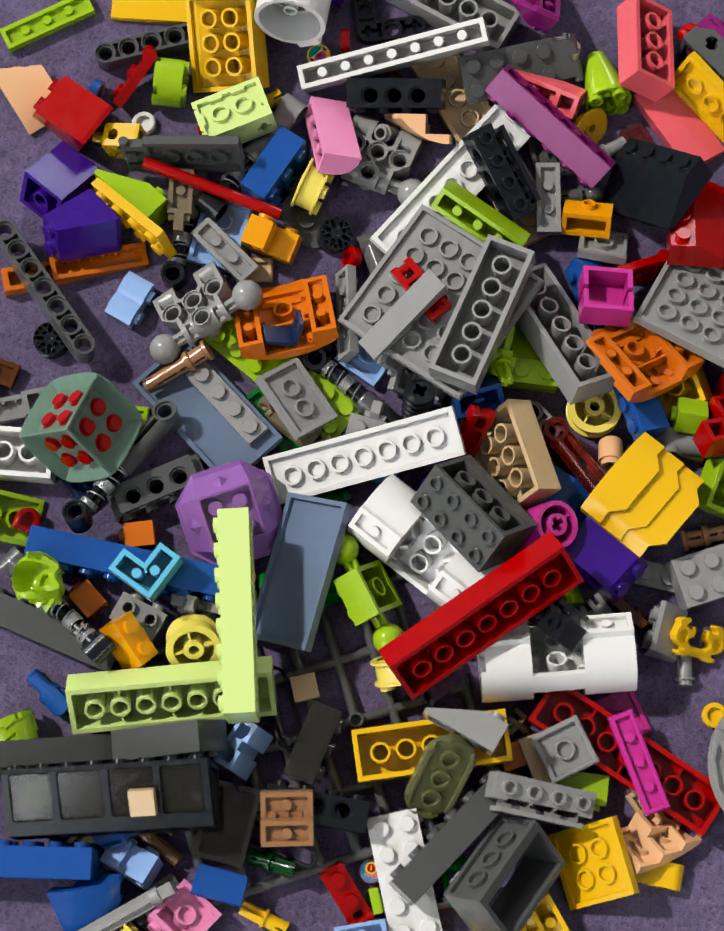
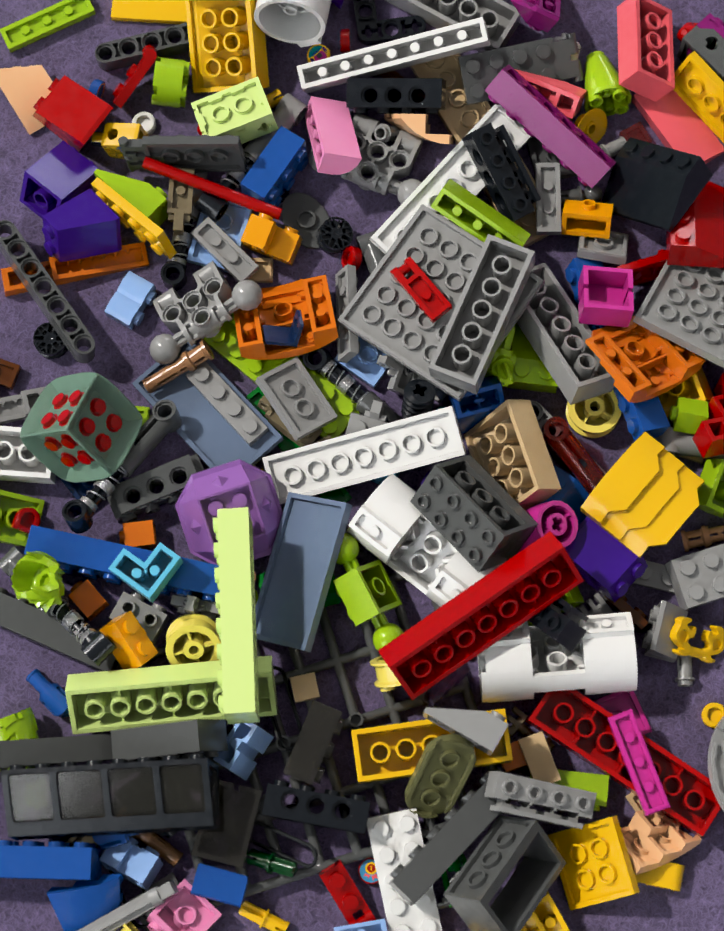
(142, 802): tan tile -> none
(287, 818): medium nougat slope -> none
(311, 189): light yellow wheel -> none
(376, 900): lime tile -> none
(402, 314): light grey slope -> none
(473, 432): red plate -> none
(564, 749): light grey tile -> none
(609, 451): light nougat brick -> none

